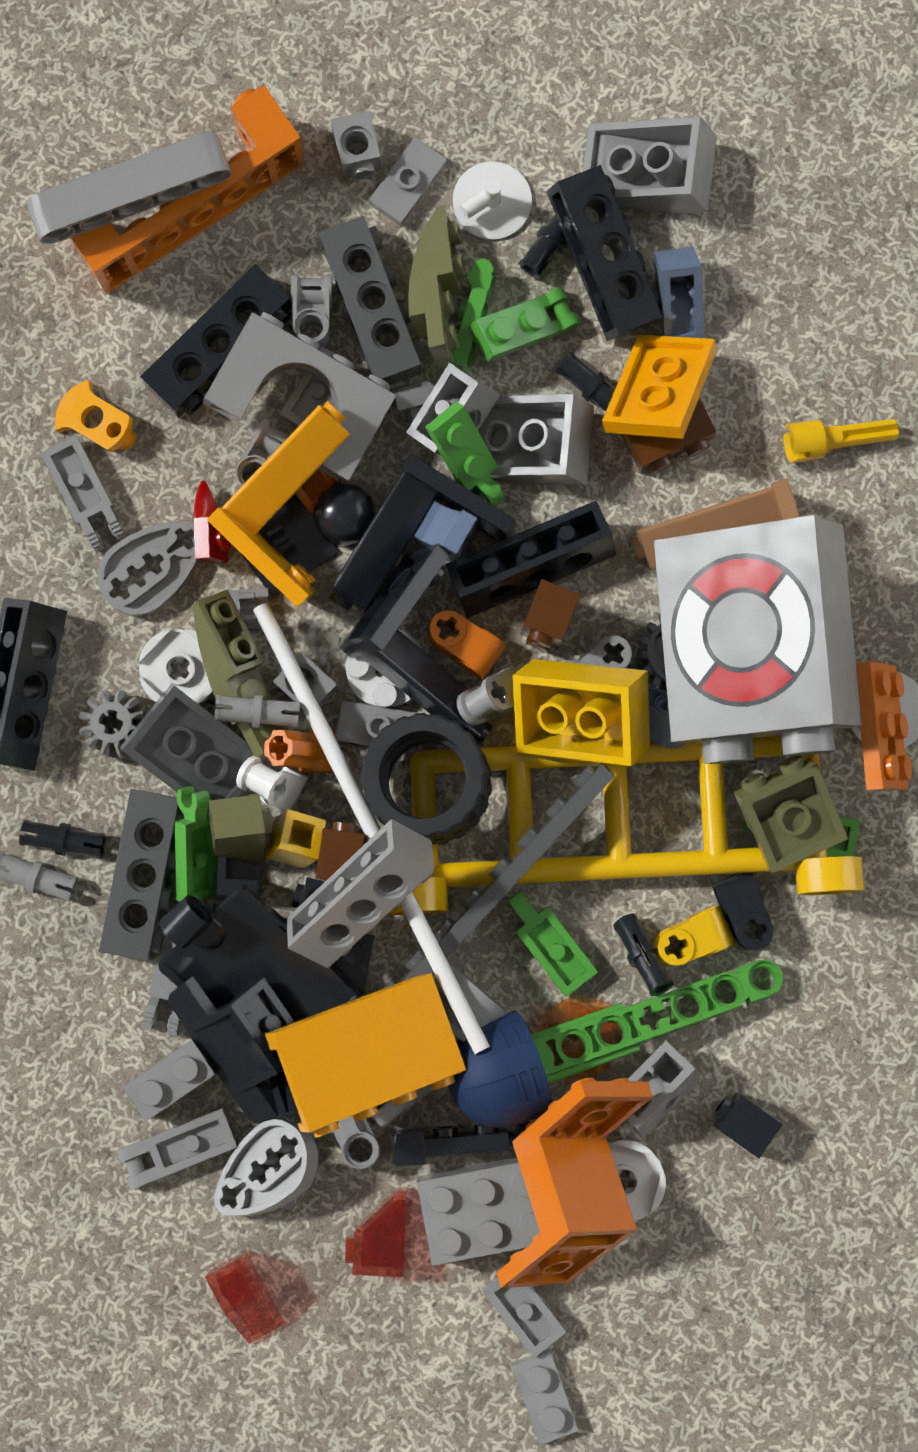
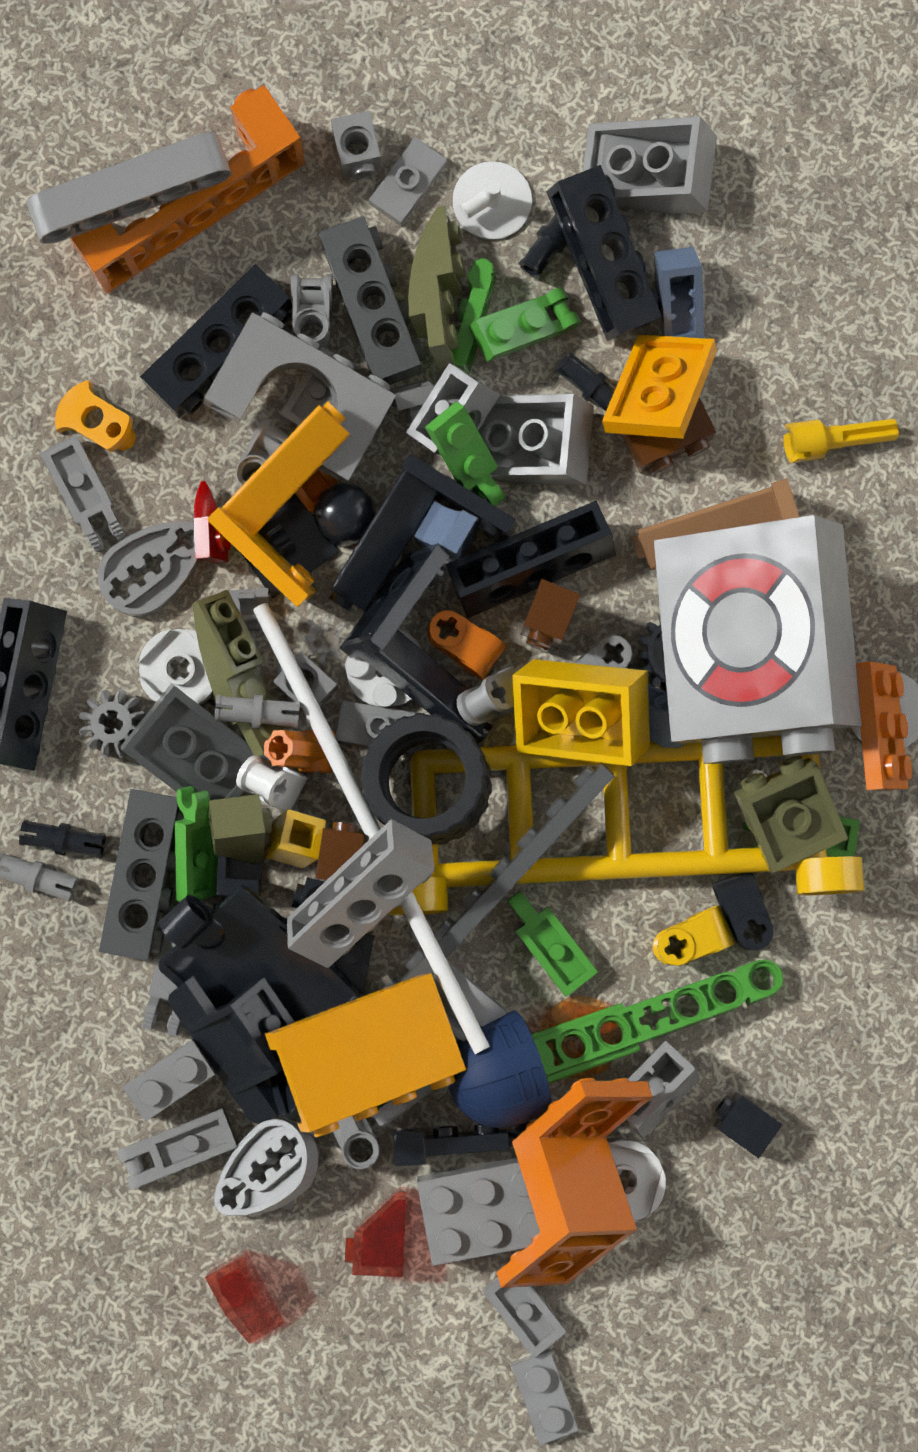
(655, 975): black pin -> none

